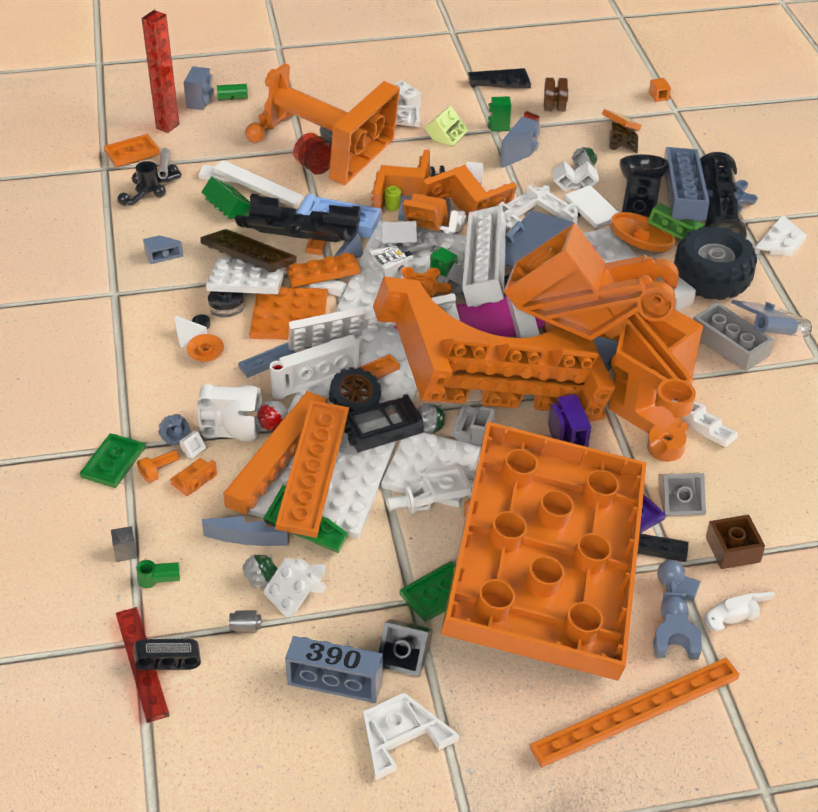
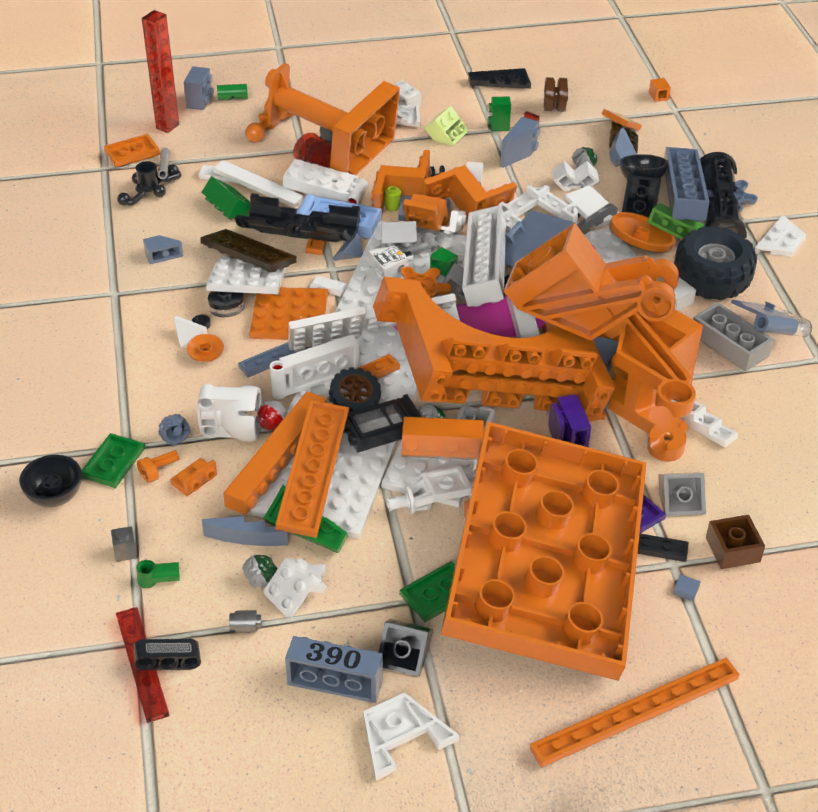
(51, 480): none -> black piece
(192, 444): white tile -> none
(322, 270): orange plate -> none
(324, 182): none -> white hinge
(441, 438): none -> orange slope
(597, 217): none -> dark grey plate
(621, 147): none -> sand blue slope
(674, 610): sand blue piece -> none
(736, 610): white animal -> none

